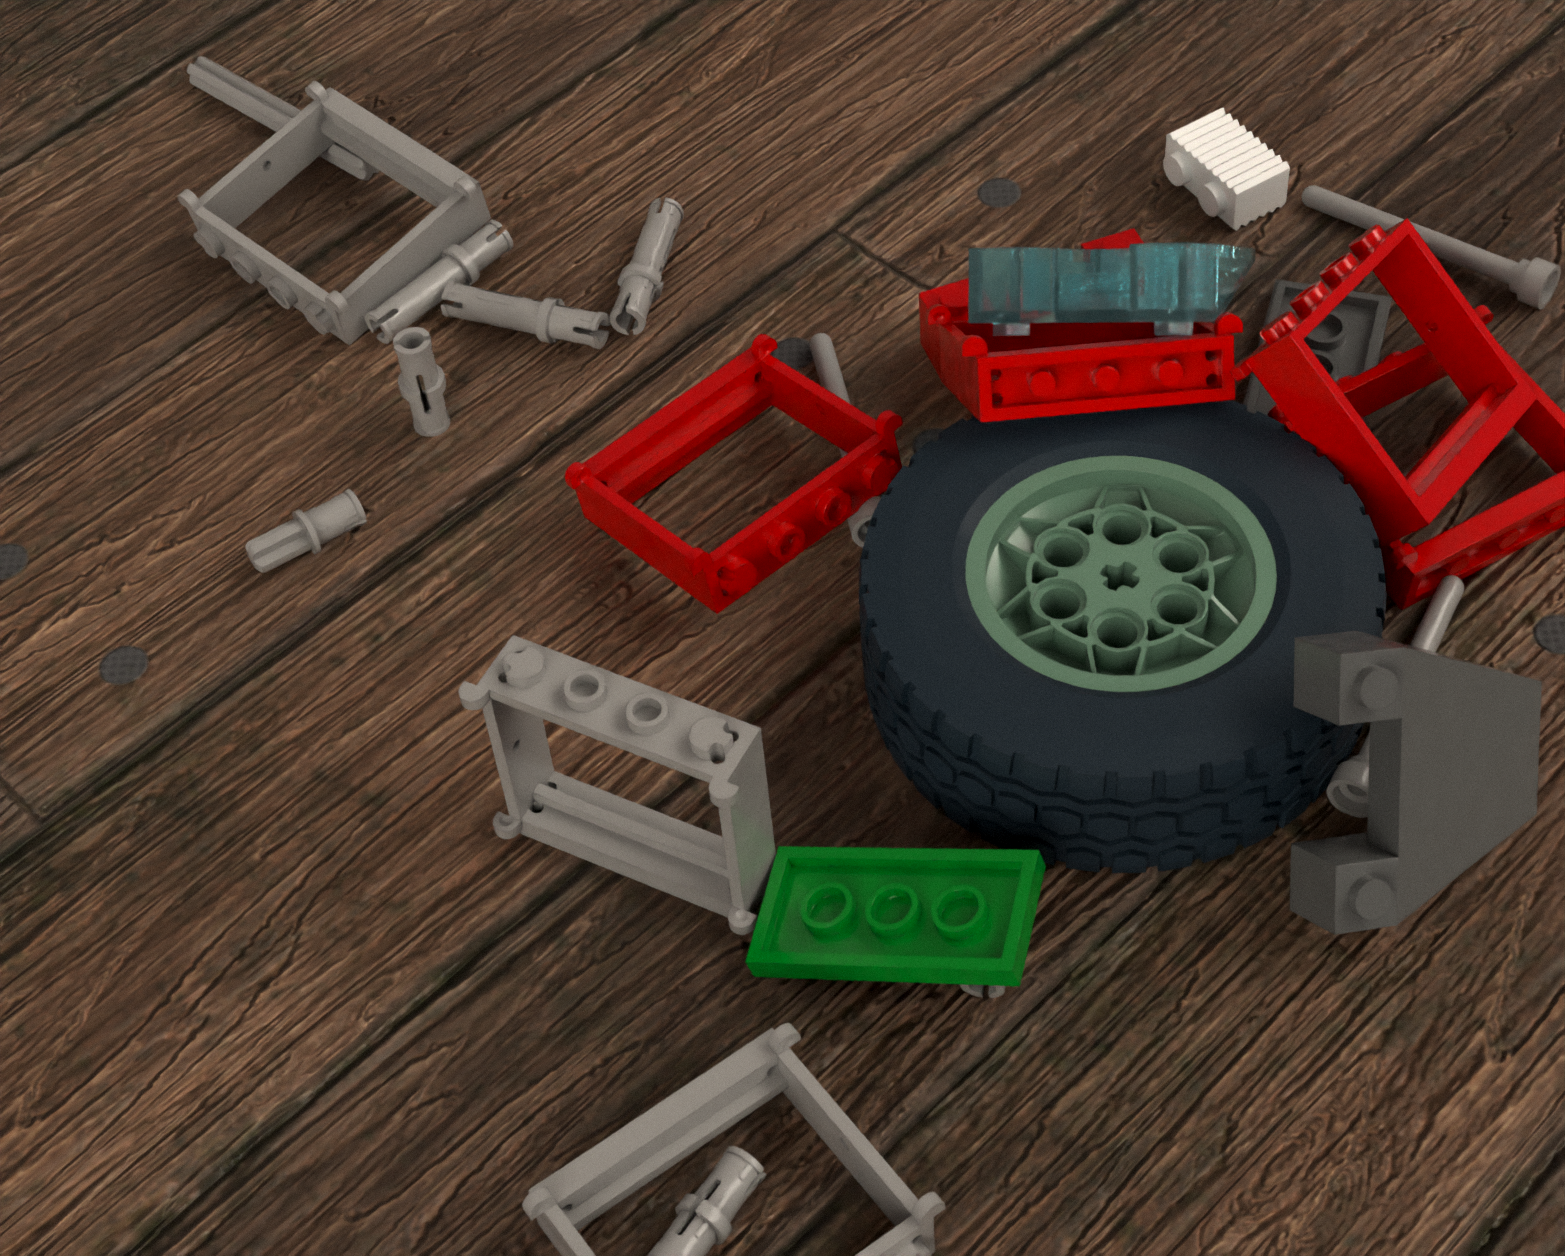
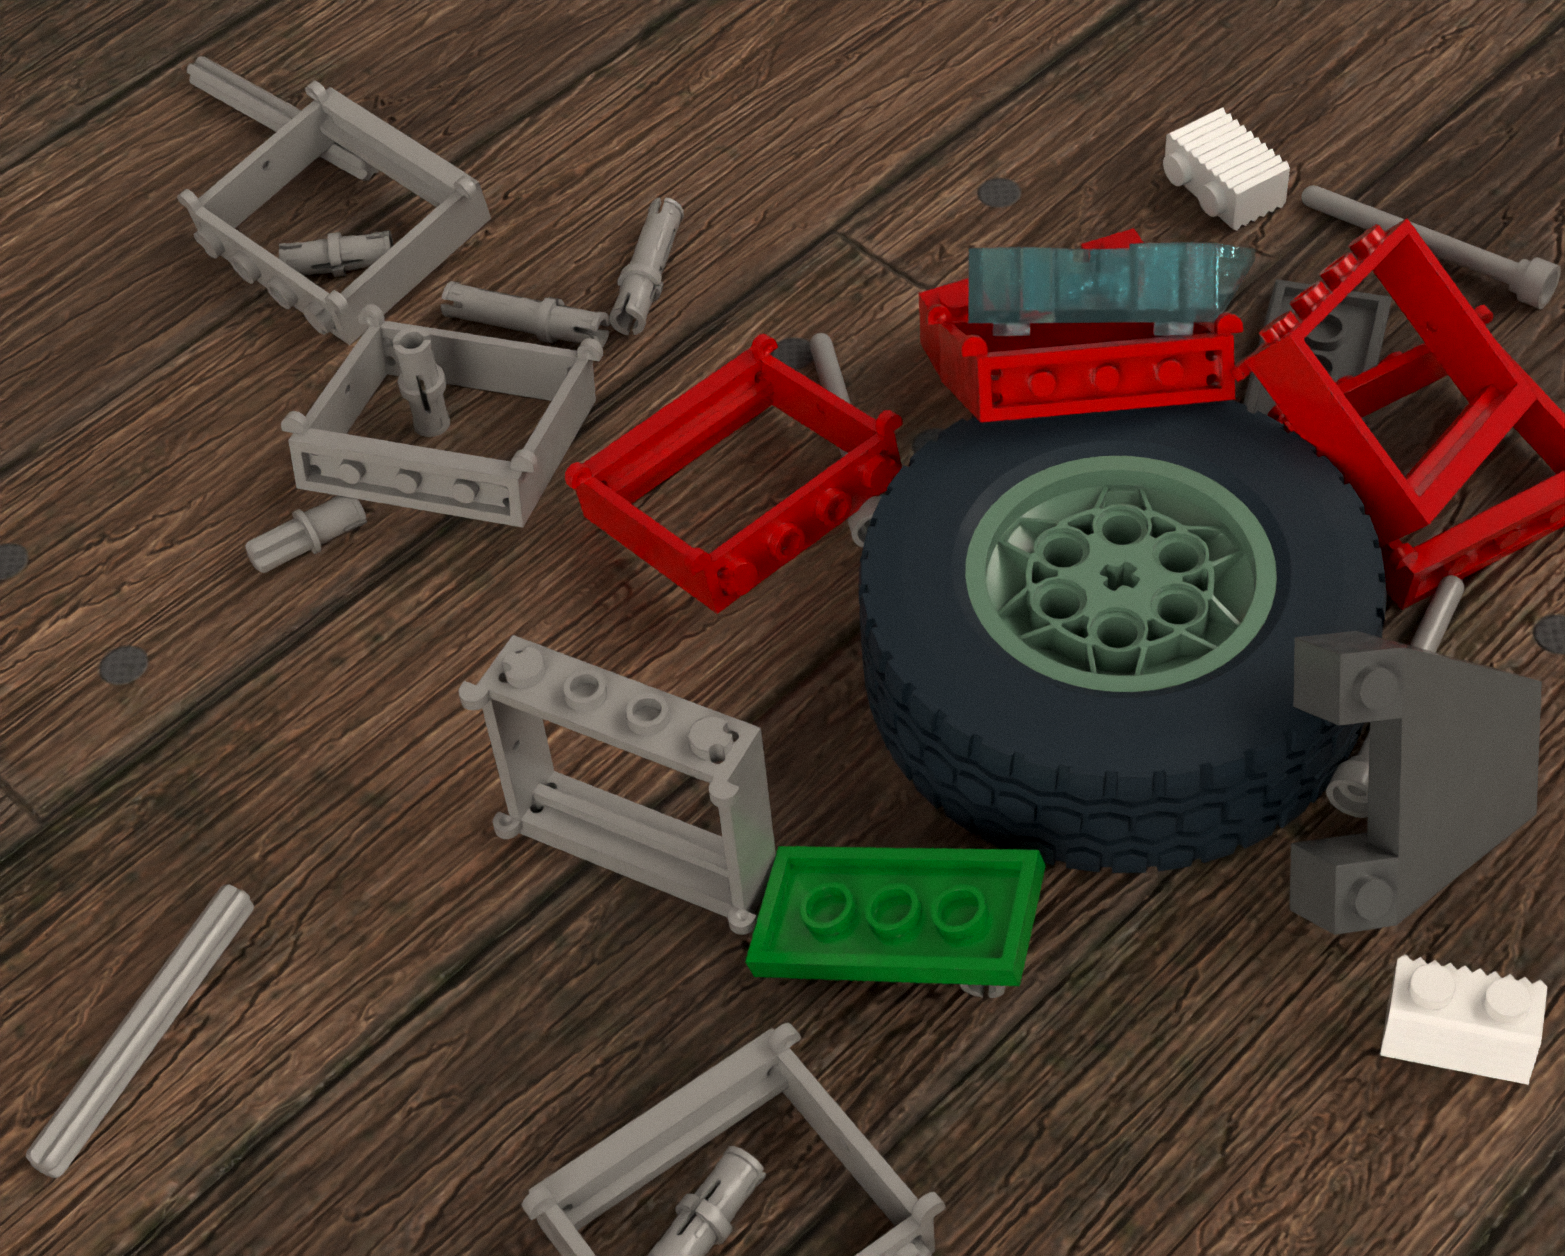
(139, 1032): none -> light grey axle
(336, 253): none -> light grey pin
(432, 478): none -> light grey window
(458, 264): light grey pin -> none
(1464, 1020): none -> white brick

